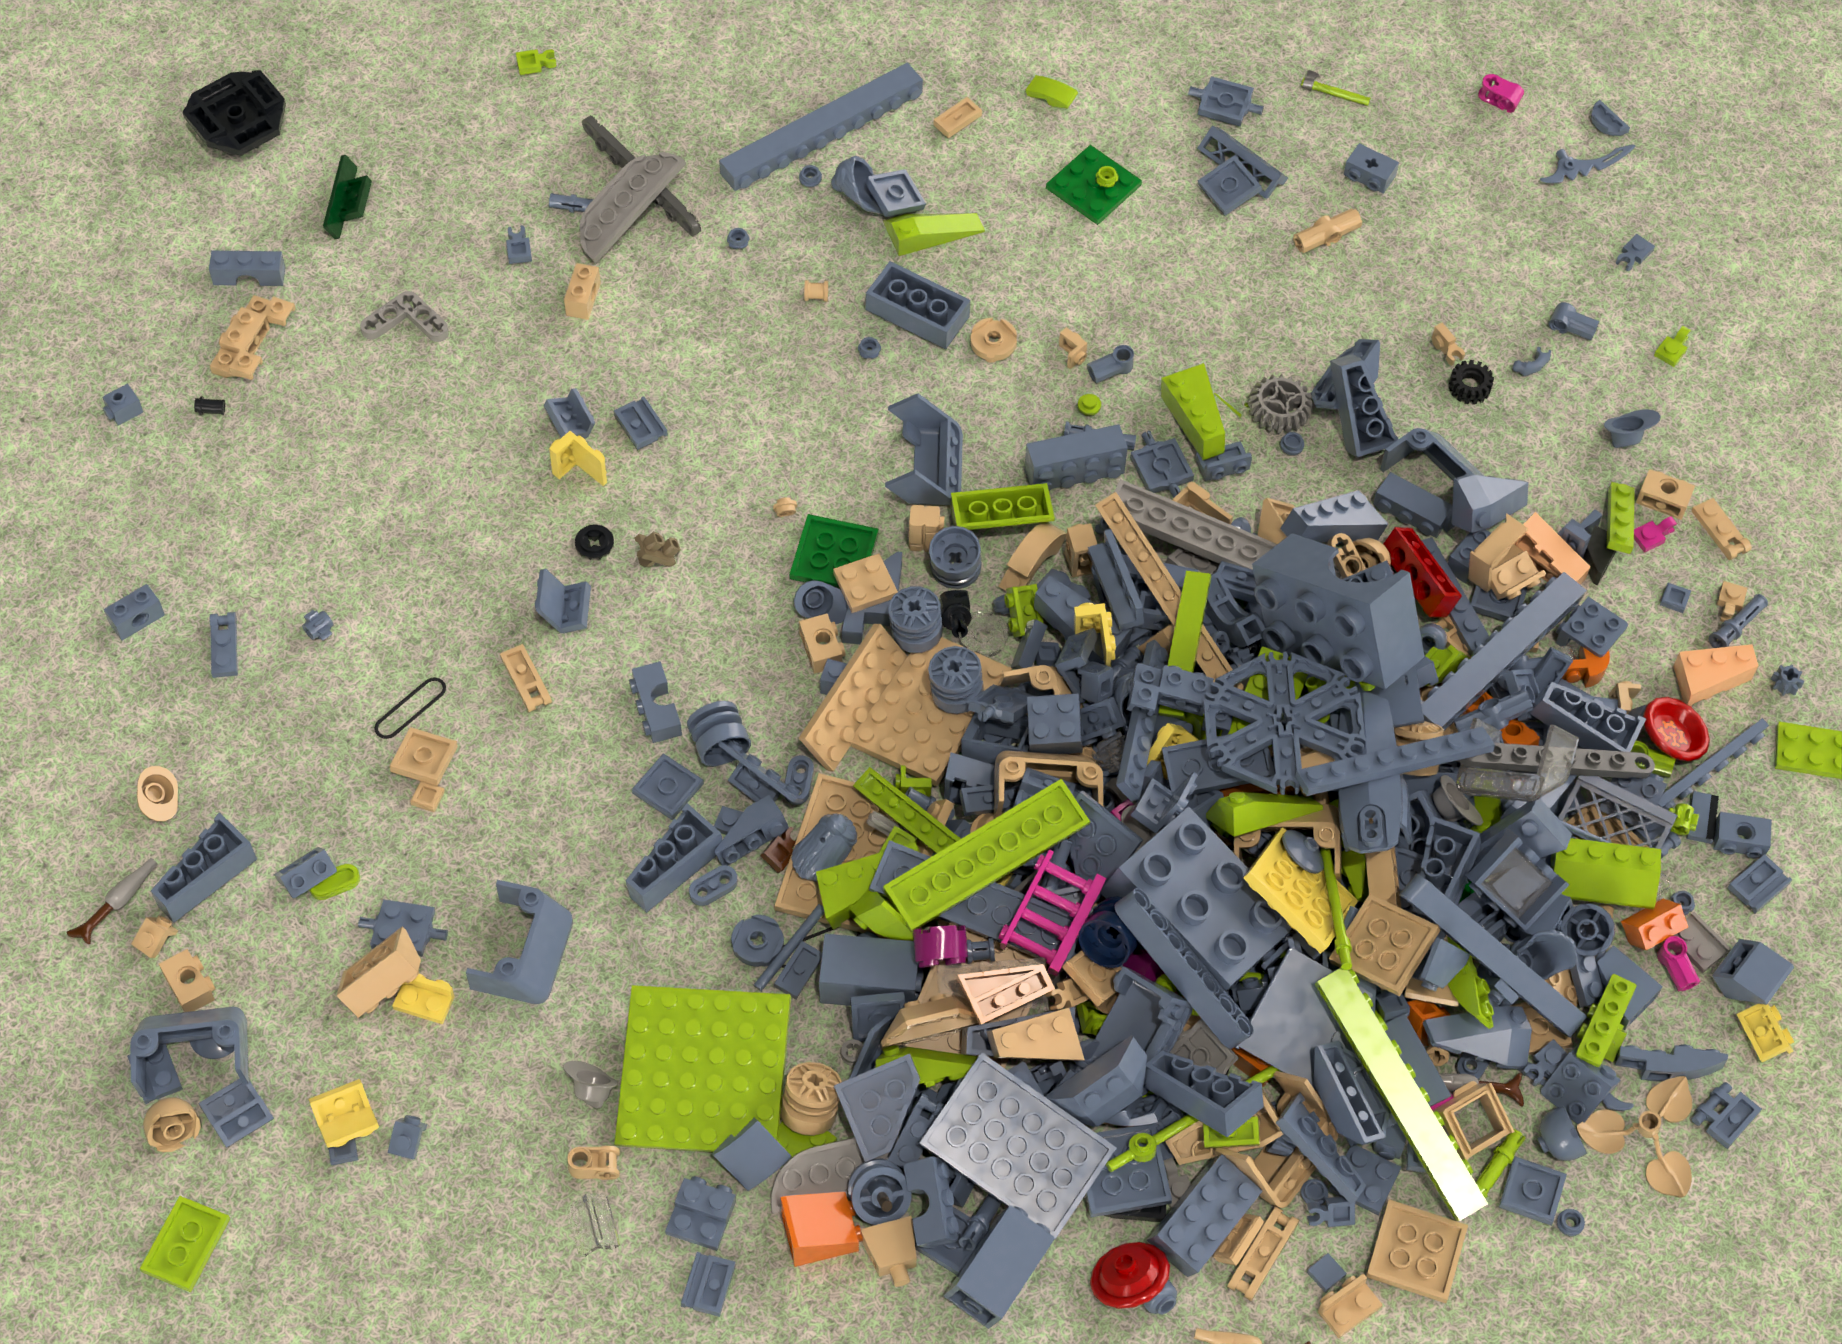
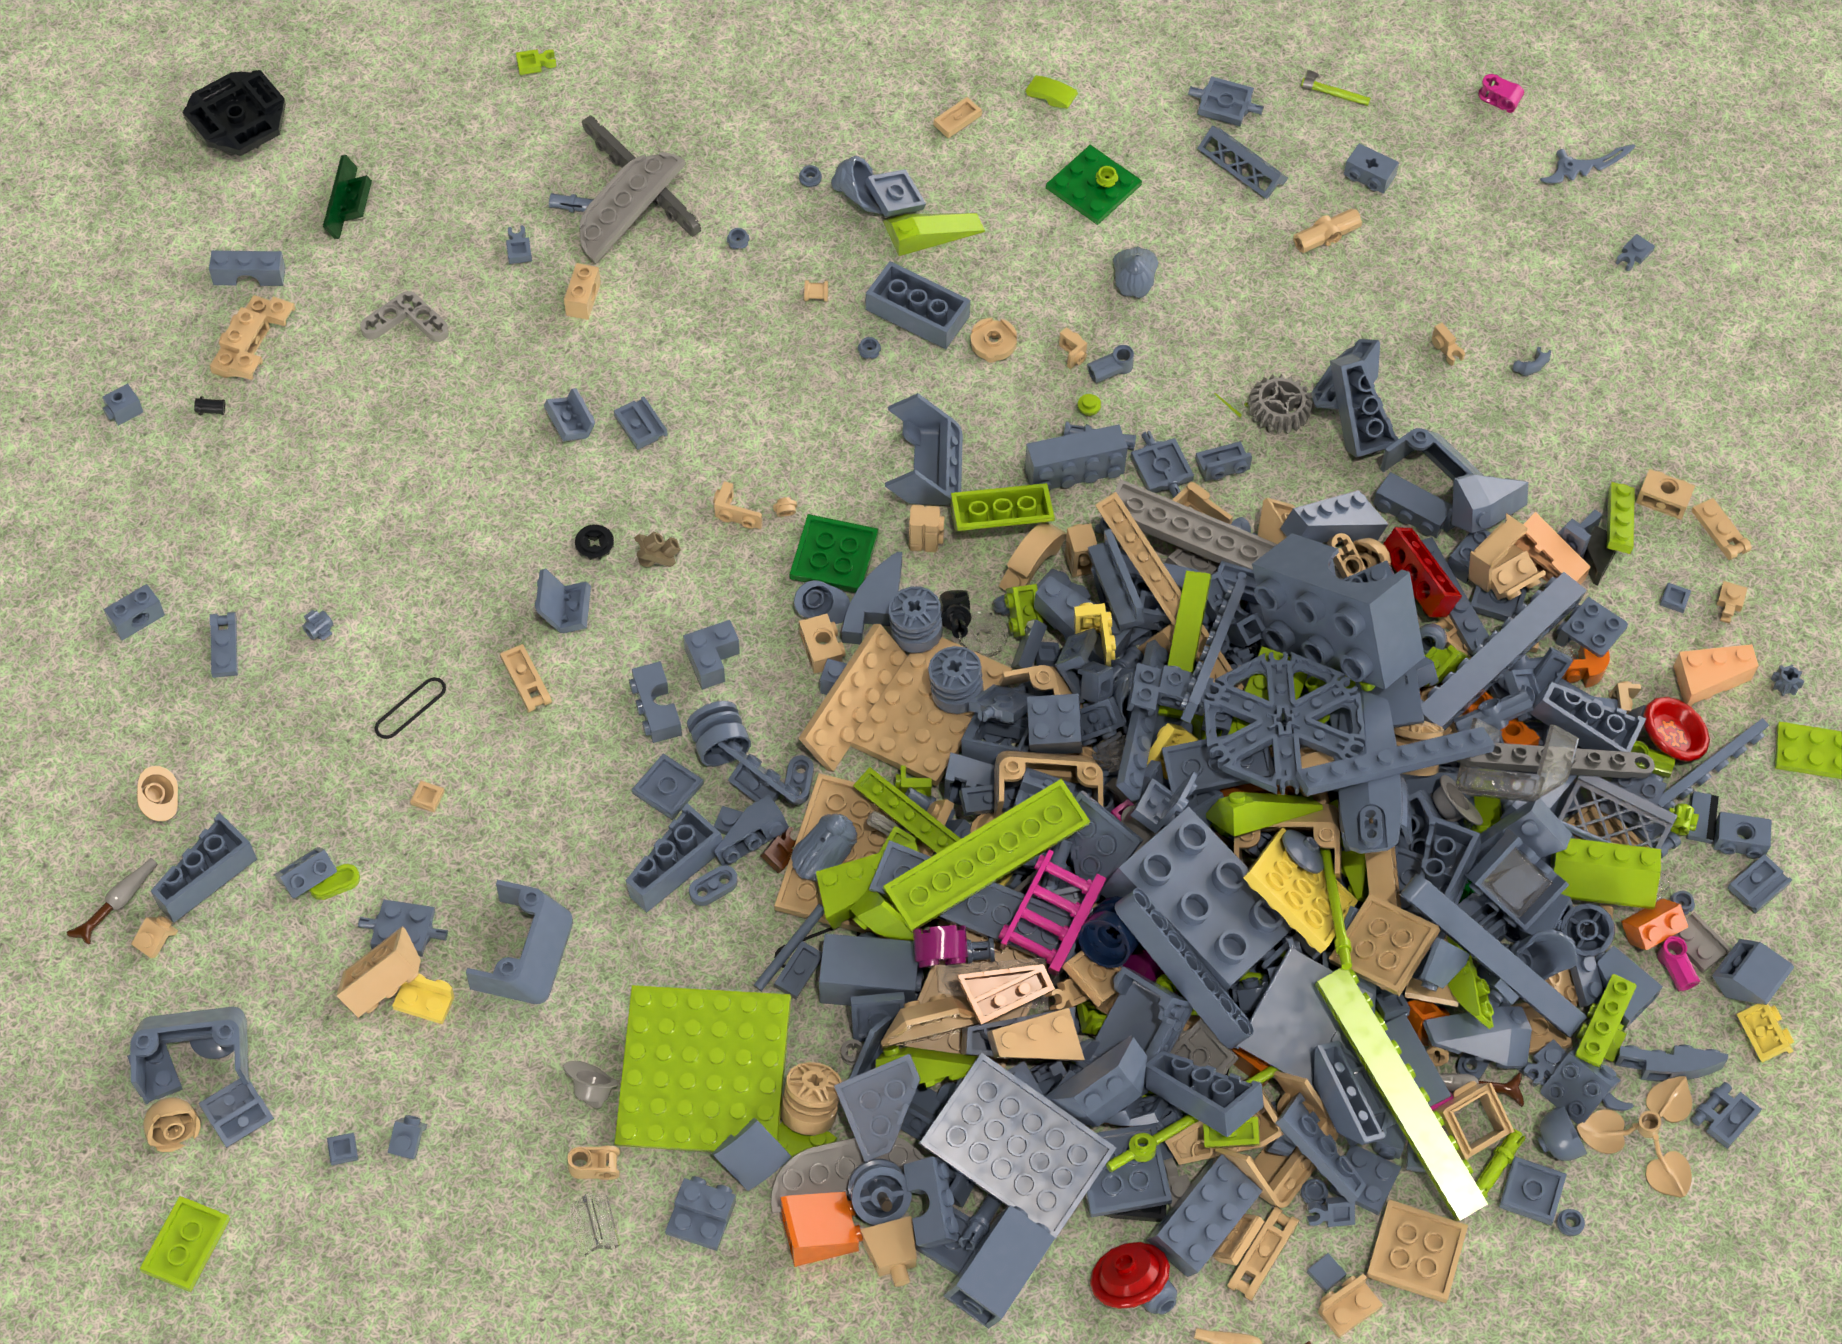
(181, 968): tan brick -> none
(343, 1114): light yellow bracket -> none
(423, 756): tan plate -> none
(574, 451): light yellow bracket -> none
(707, 649): none -> sand blue brick
(708, 1284): sand blue plate -> none
(728, 513): none -> tan bracket
(752, 928): sand blue plate -> none
(821, 127): sand blue brick -> none
(865, 583): tan plate -> none
(907, 1143): sand blue plate -> none
(955, 545): sand blue wheel -> none
(1135, 271): none -> sand blue hair
(1195, 409): lime wedge -> none
(1210, 654): none -> sand blue plate
(1229, 185): sand blue plate -> none
(1292, 443): sand blue plate -> none
(1474, 371): black tyre -> none
(1568, 320): sand blue piece -> none
(1607, 121): sand blue plate -> none
(1630, 428): sand blue piece -> none
(1651, 536): dark pink plate -> none
(1673, 349): lime plate -> none
(1732, 628): sand blue pin -> none

